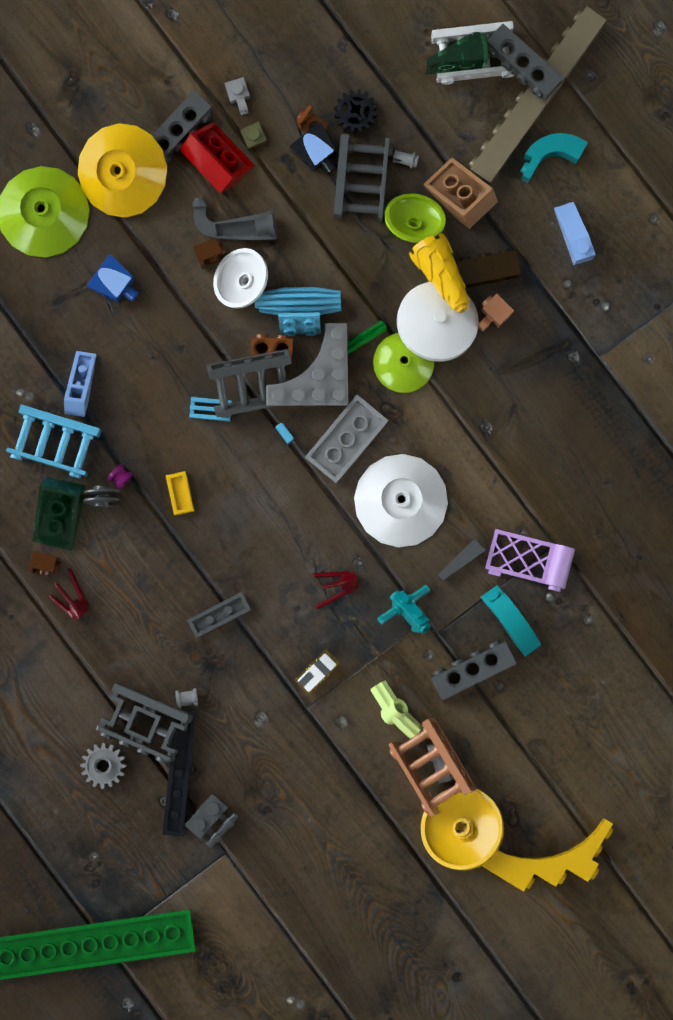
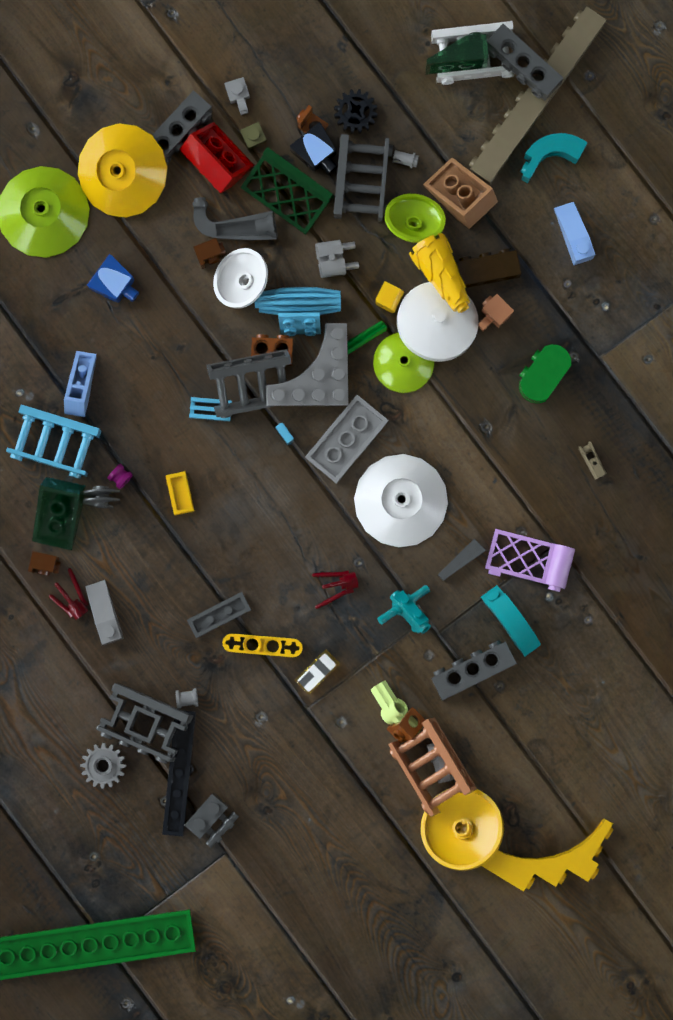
(104, 613): none -> light grey slope
(262, 645): none -> yellow beam
(296, 175): none -> dark green fence
(331, 258): none -> light grey piece
(389, 297): none -> yellow piece
(402, 730): none -> dark orange bracket
(544, 373): none -> green brick
(594, 464): none -> dark tan bar

